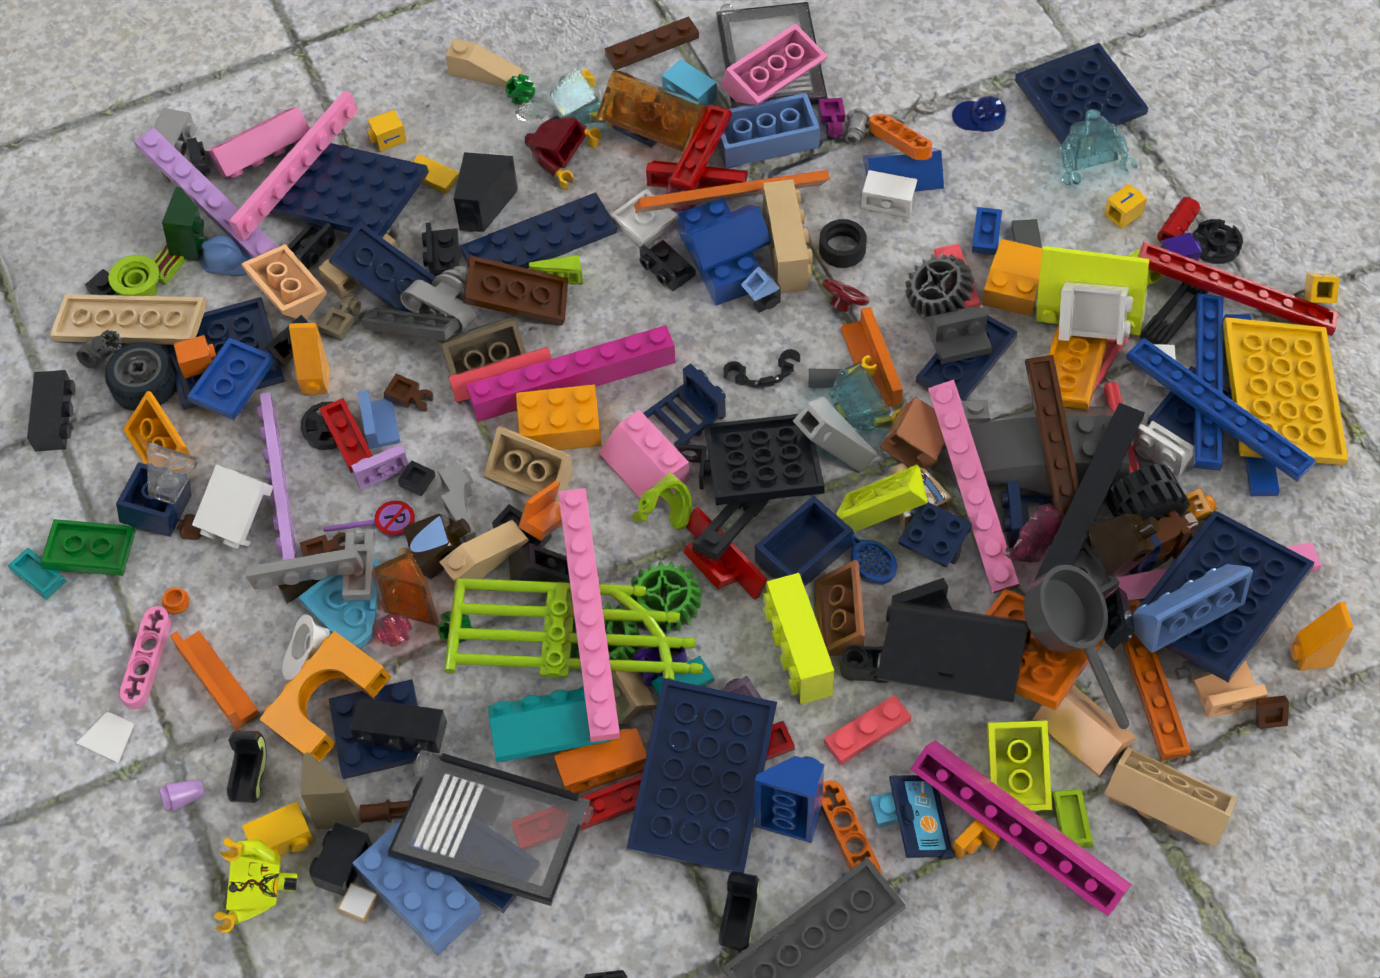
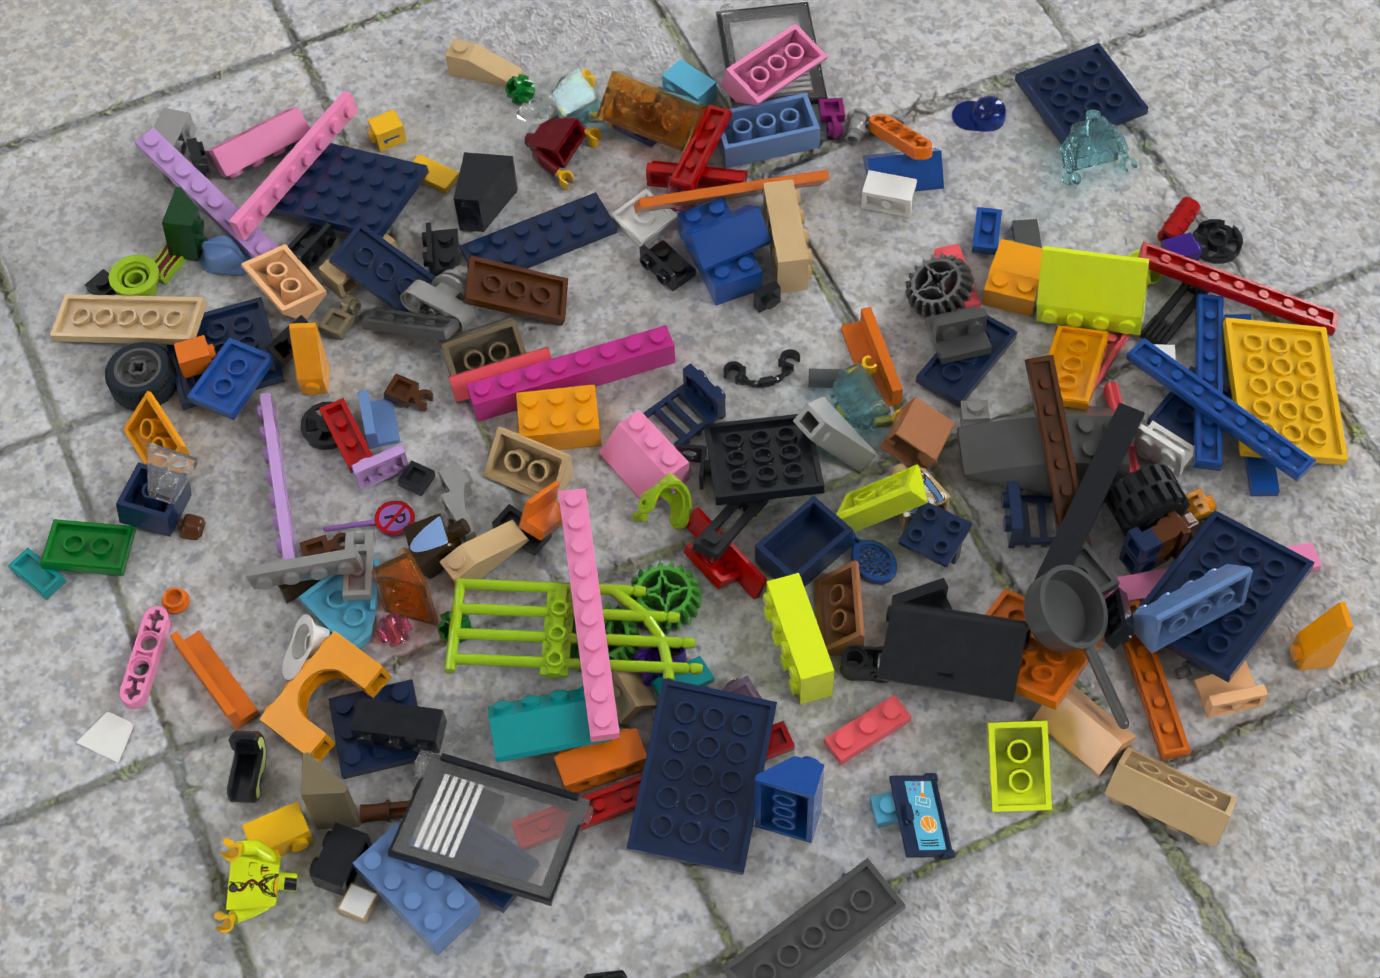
(50, 410): black brick -> none
(93, 346): dark grey connector -> none
(180, 794): lavender cone -> none
(230, 506): white panel -> none
(538, 564): black slope -> none
(565, 267): lime slope -> none
(651, 43): reddish brown plate -> none
(739, 910): black animal -> none
(759, 284): light blue slope -> none
(844, 295): dark red piece -> none
(847, 228): black tyre -> none
(851, 832): orange beam -> none
(973, 486): bright pink plate -> none
(973, 837): light orange bracket -> none
(1021, 827): dark pink brick -> none
(1036, 534): clear pink slope -> none
(1072, 816): lime tile -> none
(1094, 311): white panel -> none
(1124, 541): dark brown torso -> none
(1125, 206): yellow brick -> none
(1272, 712): reddish brown plate -> none
(1321, 287): yellow brick -> none

